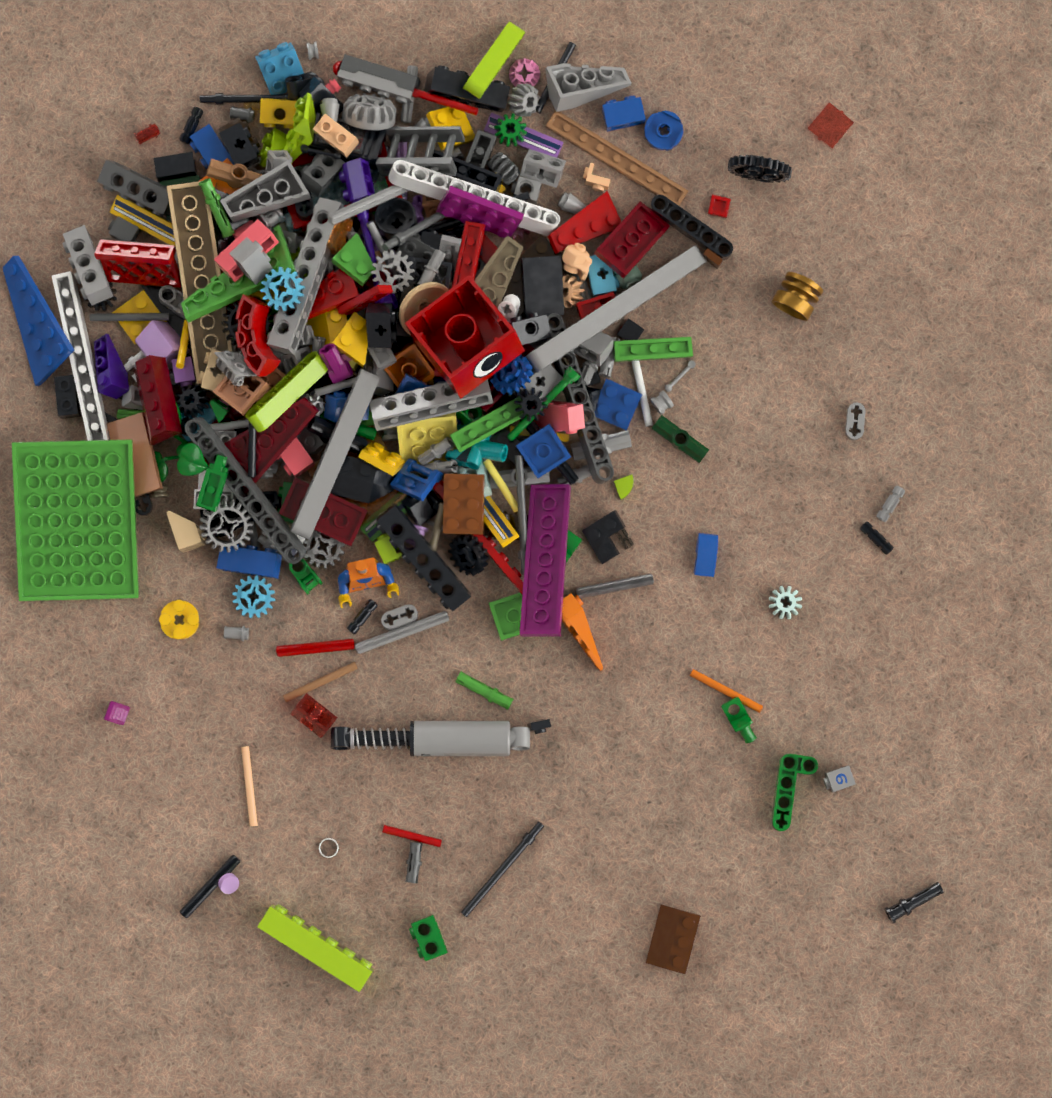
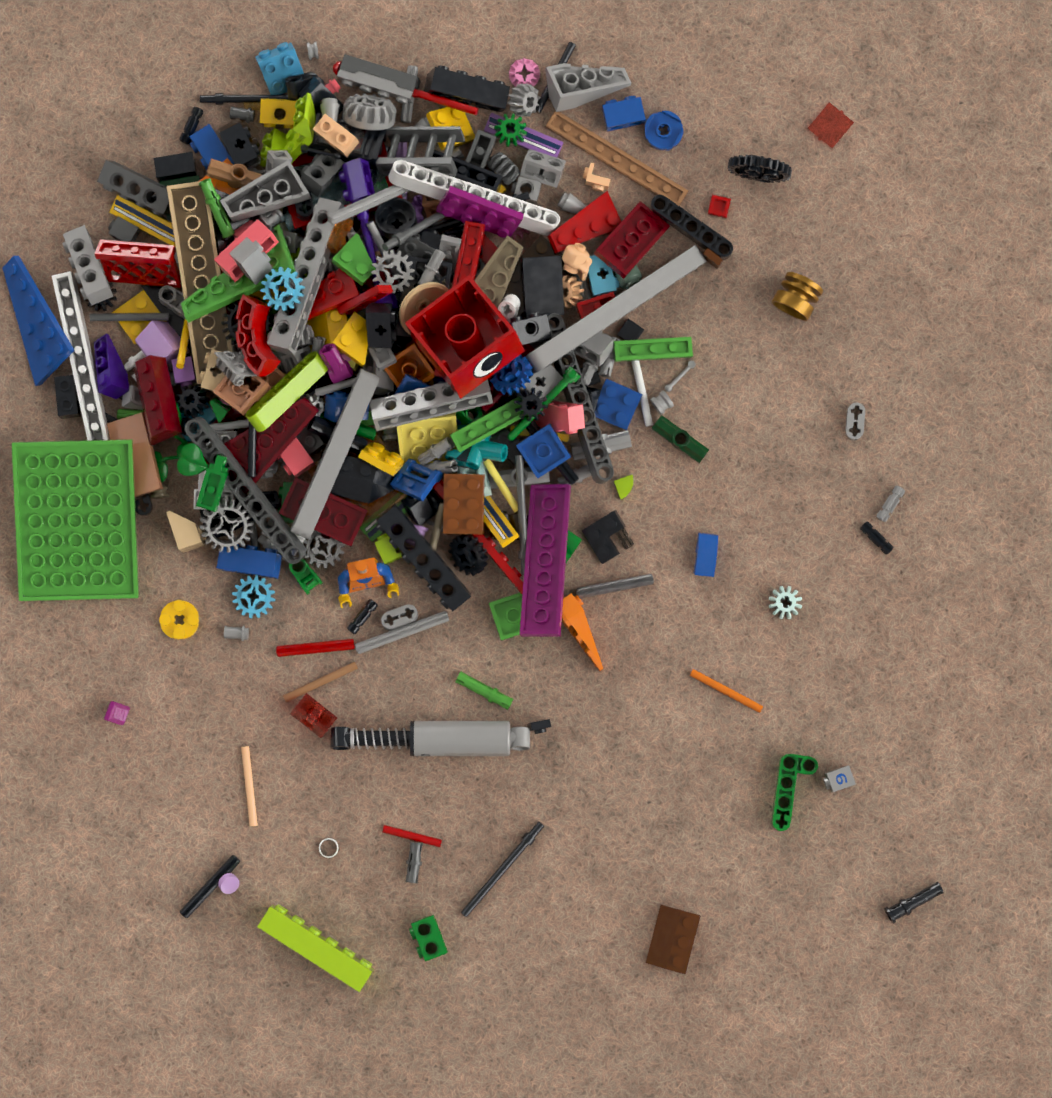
(147, 133): clear red pin -> none
(494, 60): lime beam -> none
(740, 721): green bracket -> none

